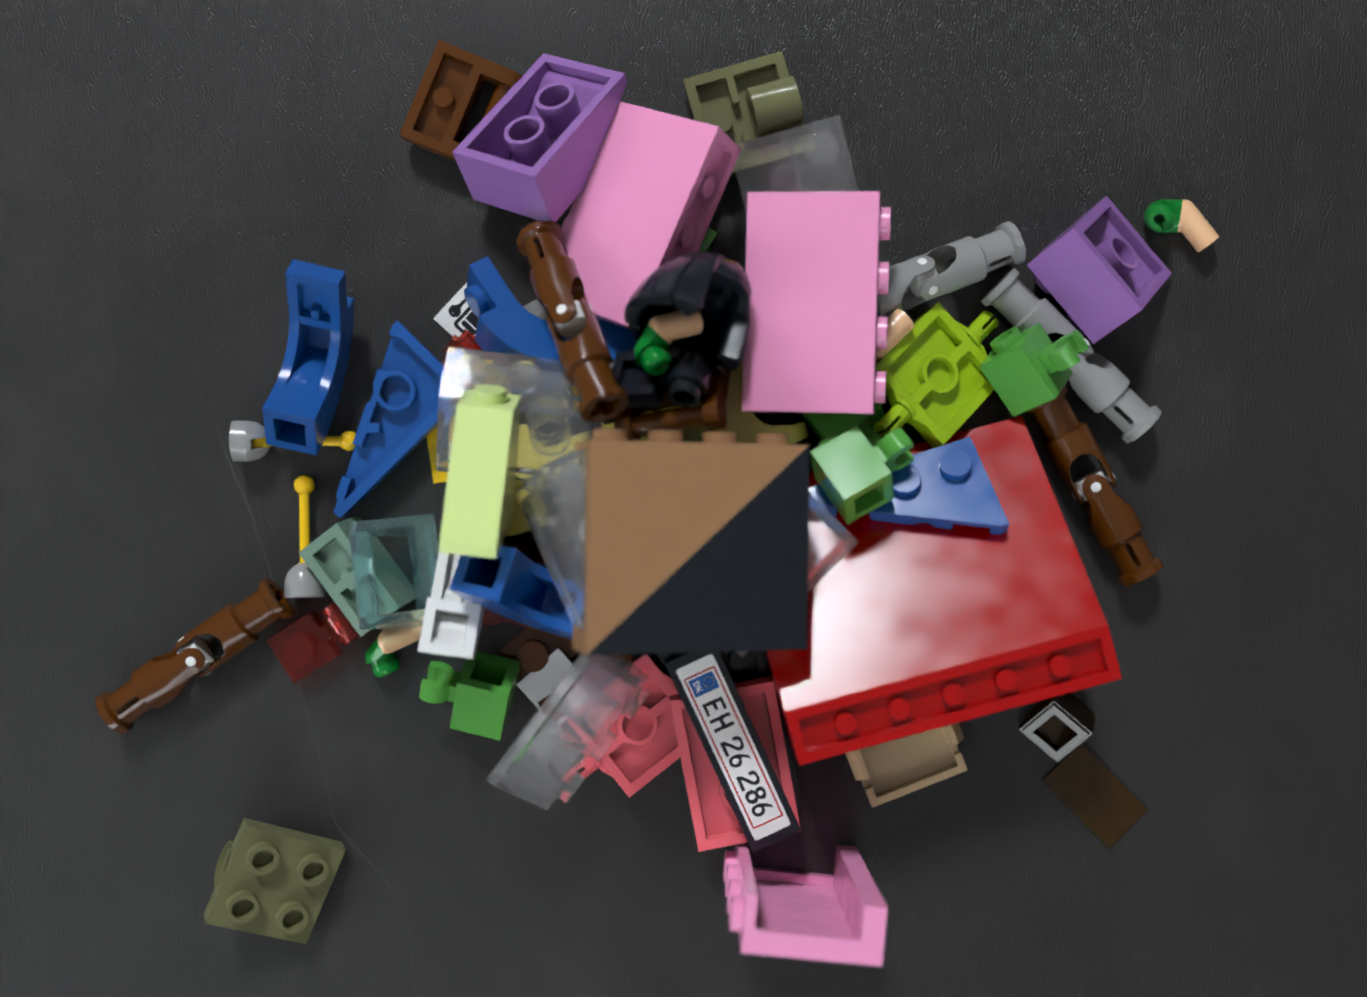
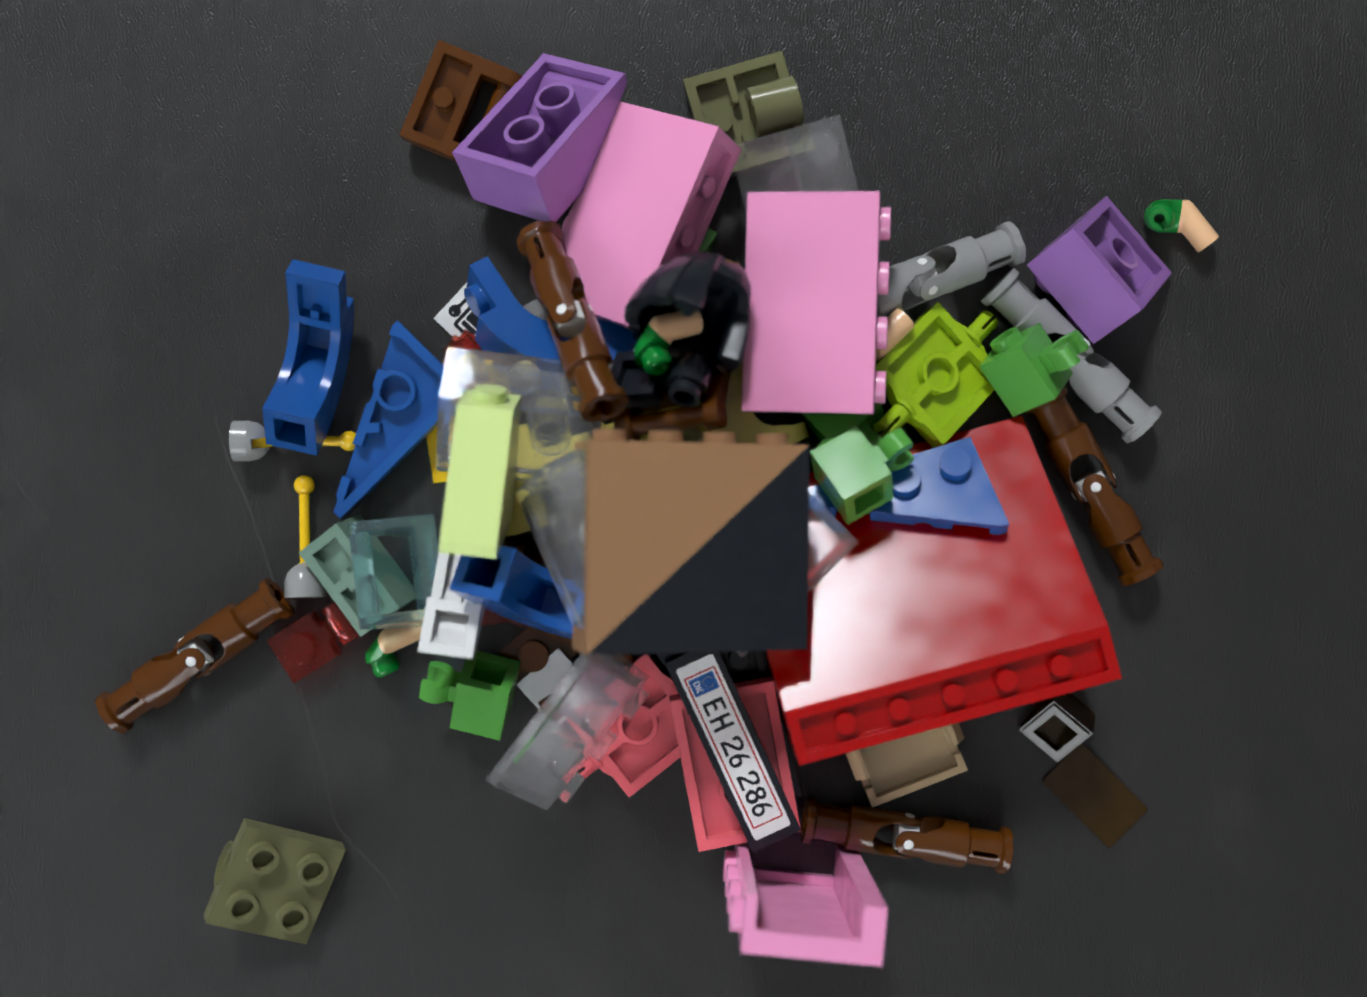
(930, 838): none -> reddish brown piece

